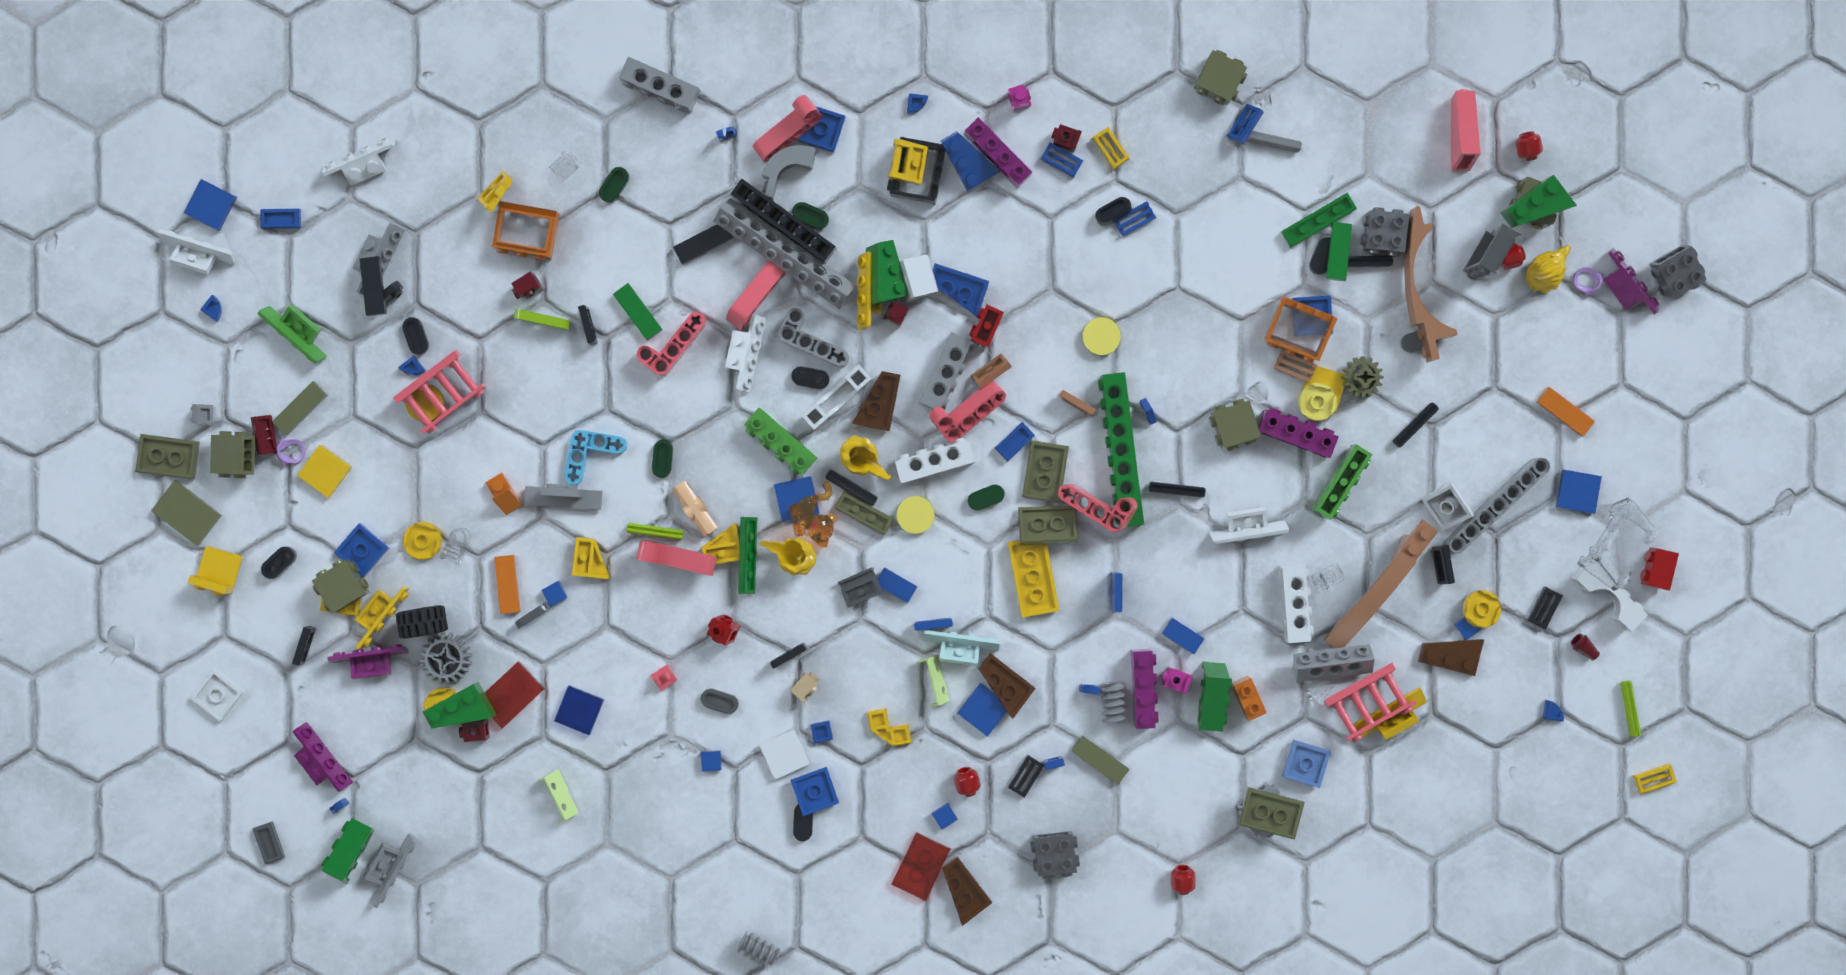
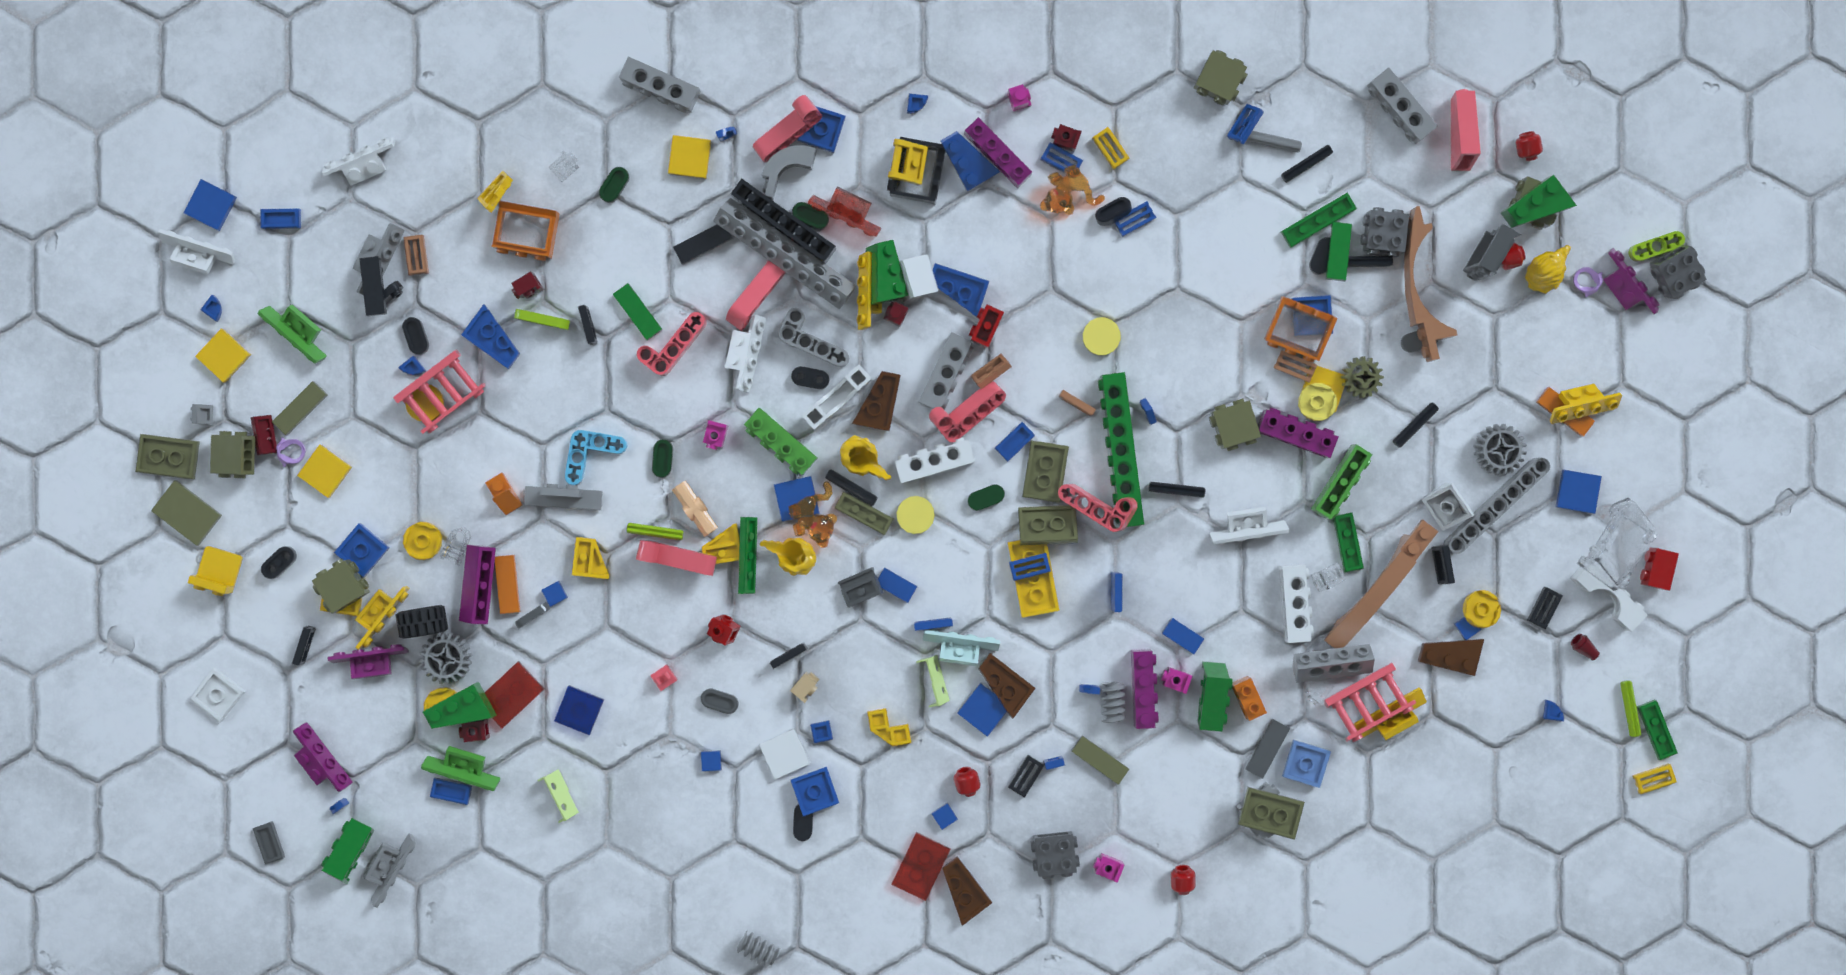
(223, 355): none -> yellow tile
(418, 271): none -> nougat tile
(451, 791): none -> blue tile
(462, 767): none -> bright green bracket
(477, 584): none -> magenta brick
(491, 338): none -> blue wing
(689, 156): none -> yellow tile
(720, 429): none -> dark pink brick
(847, 208): none -> clear red bracket
(1045, 562): none -> blue tile
(1060, 198): none -> clear orange animal
(1104, 860): none -> dark pink brick
(1267, 748): none -> dark grey tile
(1307, 163): none -> black axle
(1348, 542): none -> green tile
(1412, 109): none -> light grey brick
(1498, 442): none -> light grey gear
(1583, 402): none -> yellow bracket
(1648, 245): none -> lime beam
(1657, 729): none -> green tile

